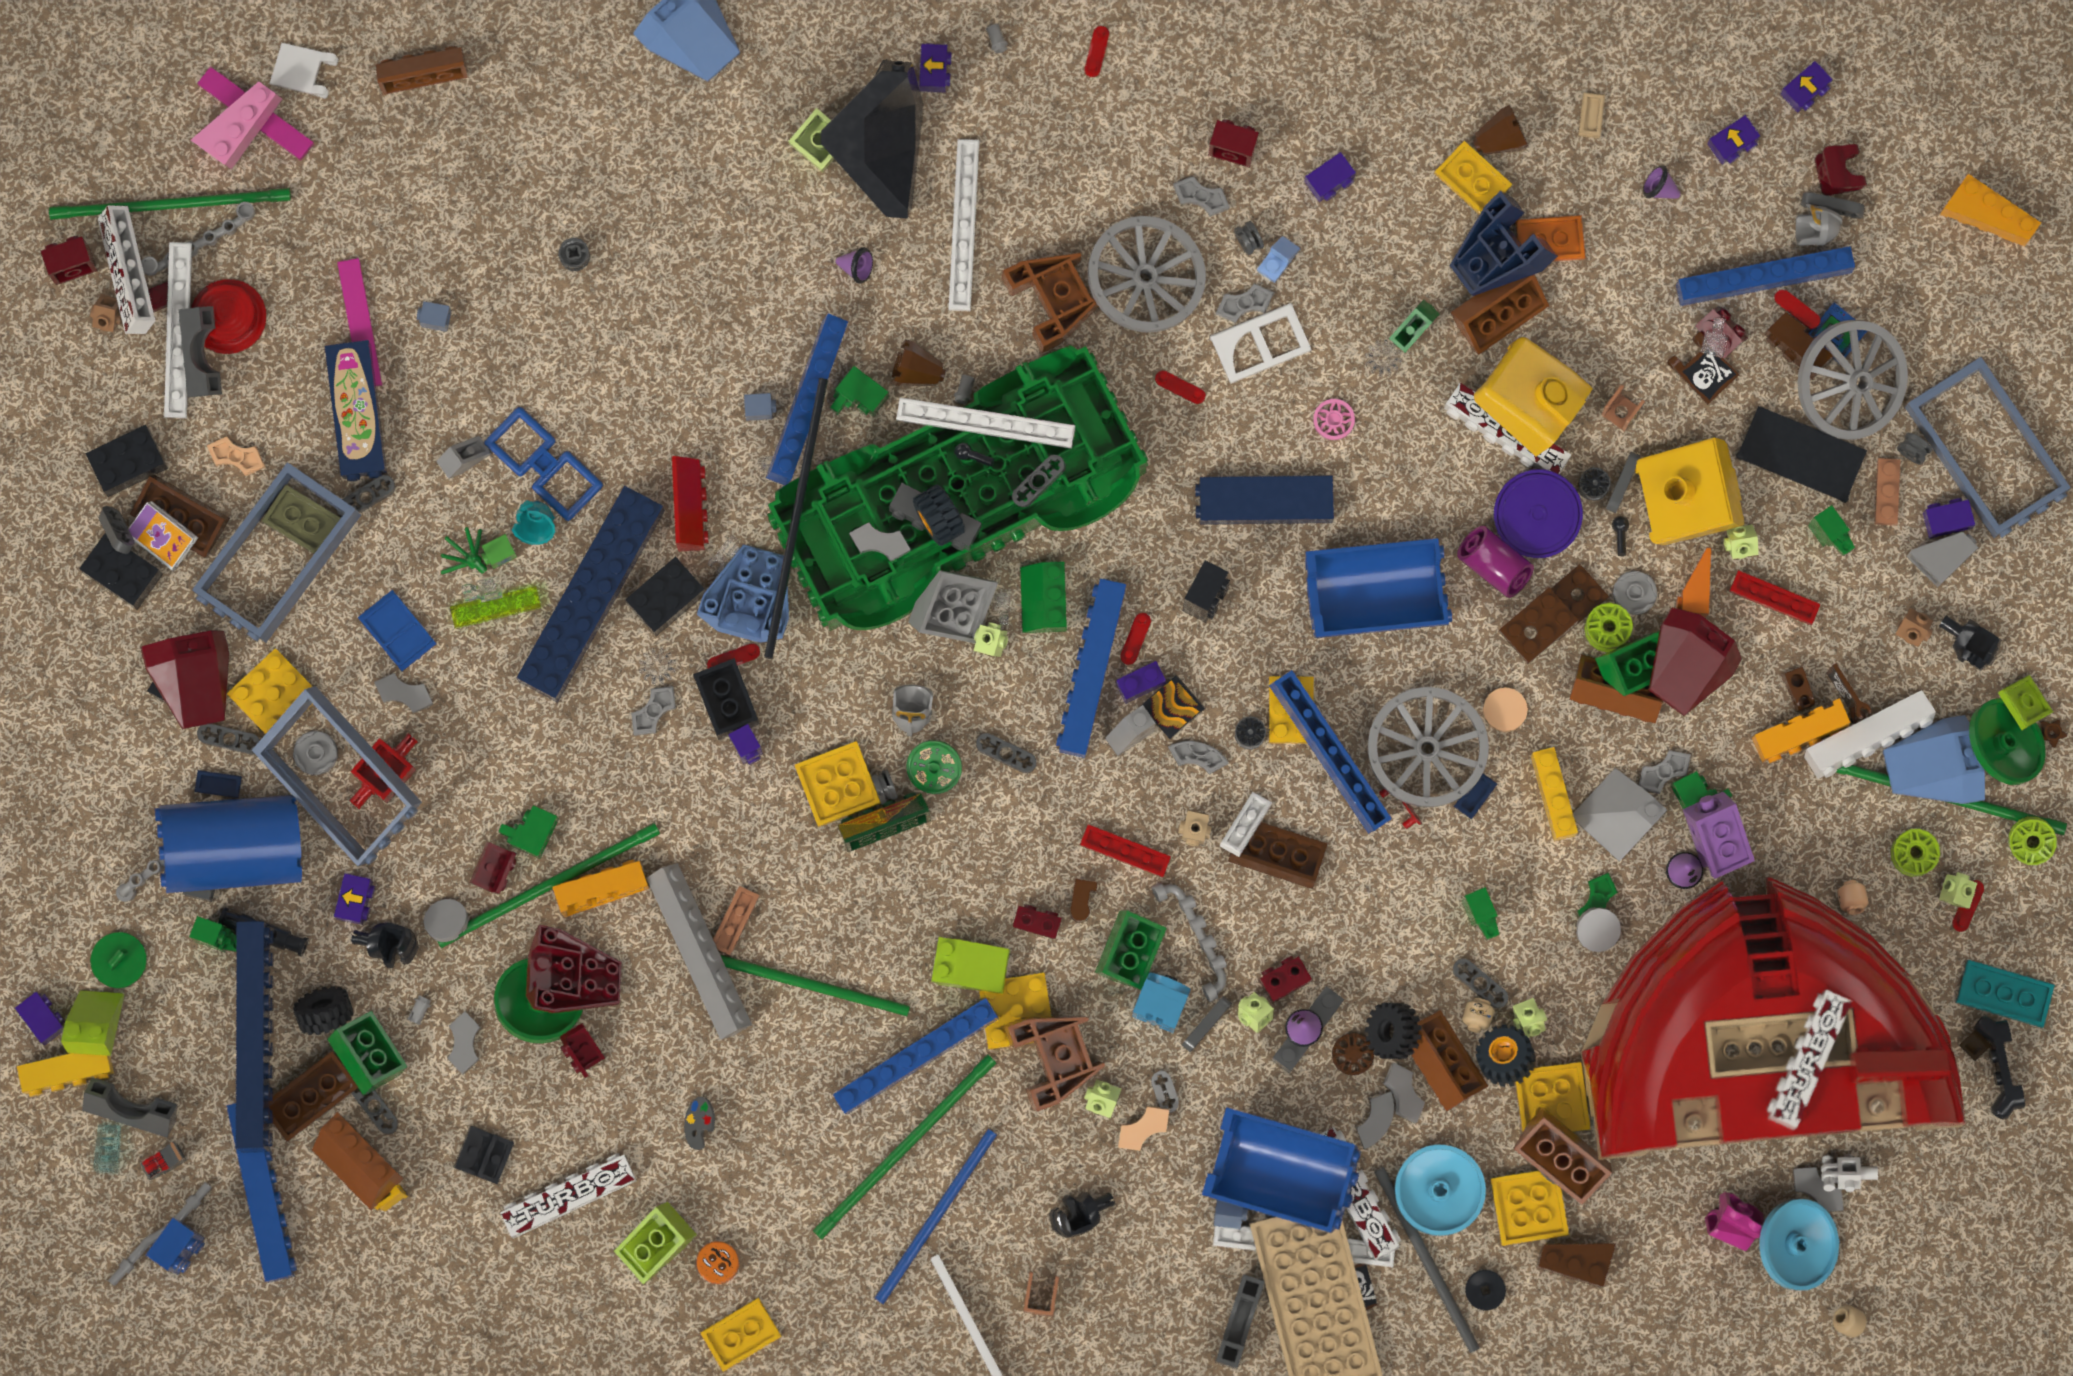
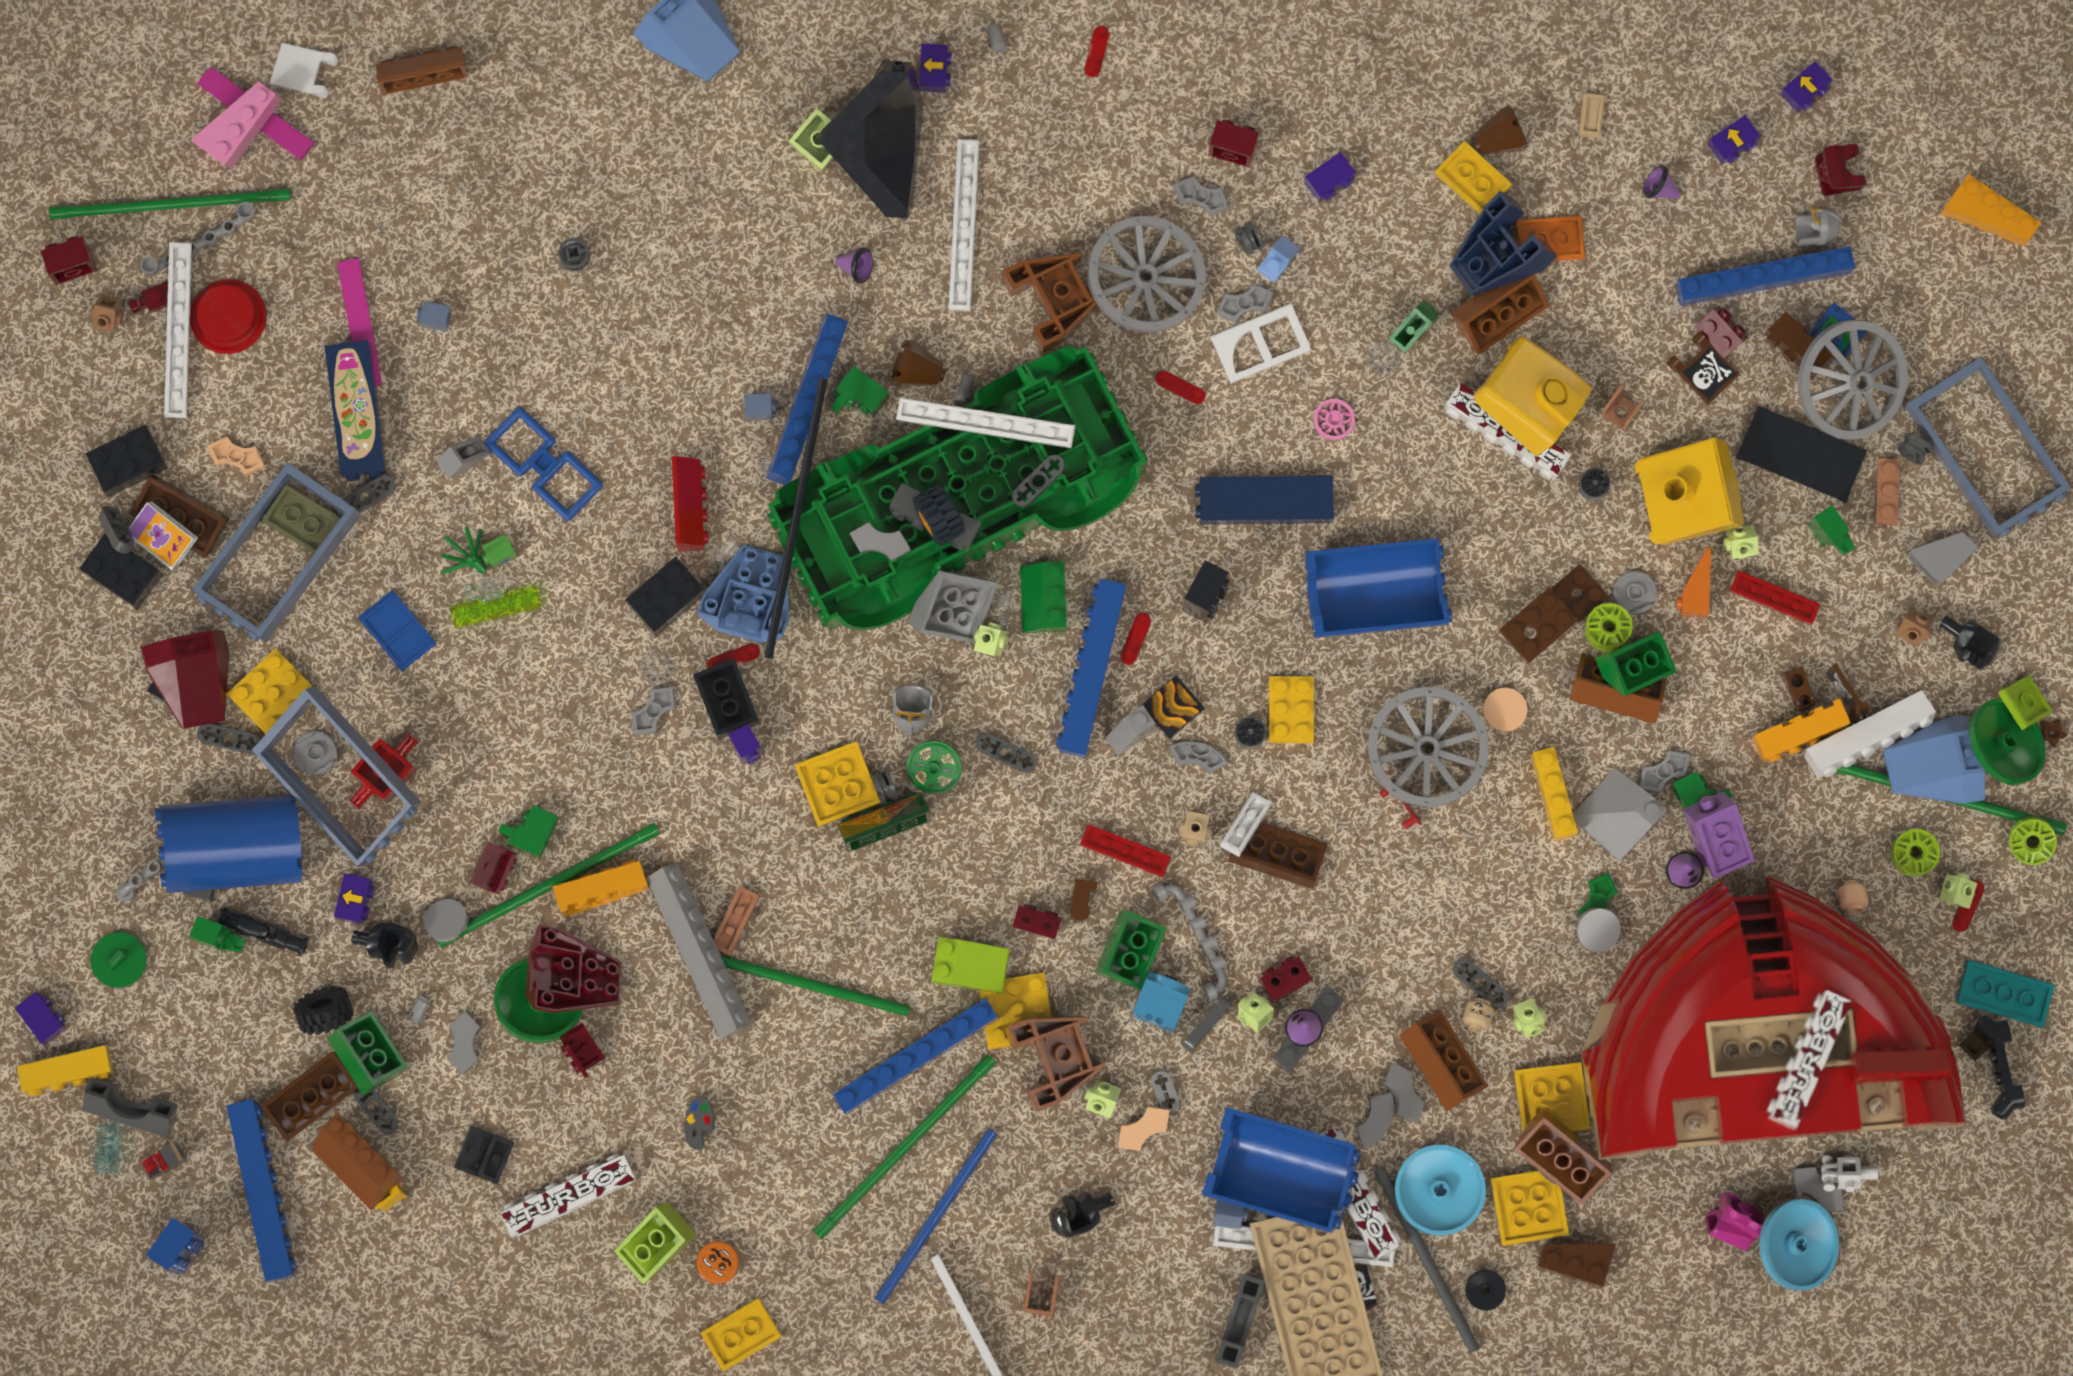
(92, 1023): lime slope -> none
(126, 270): white brick -> none
(126, 1265): light grey bar -> none
(195, 327): dark grey arch -> none
(218, 784): dark blue tile -> none
(253, 1036): dark blue brick -> none
(413, 696): light grey tile -> none
(534, 523): teal helmet -> none
(590, 594): dark blue brick -> none
(964, 451): black bar -> none
(1140, 682): dark purple brick -> none
(1330, 752): blue brick -> none
(1352, 1054): reddish brown wheel -> none
(1404, 1035): black tyre -> none
(1476, 796): dark blue tile -> none
(1481, 912): green hinge -> none
(1495, 561): magenta brick -> none
(1505, 1055): black wheel -> none
(1538, 513): dark purple brick -> none
(1620, 526): black bar -> none
(1623, 482): dark grey beam -> none
(1691, 660): dark red wedge -> none
(1714, 341): clear plate -> none
(1797, 309): red piece -> none
(1840, 206): dark grey beam -> none
(1849, 1321): tan head -> none
(1948, 518): dark purple brick -> none

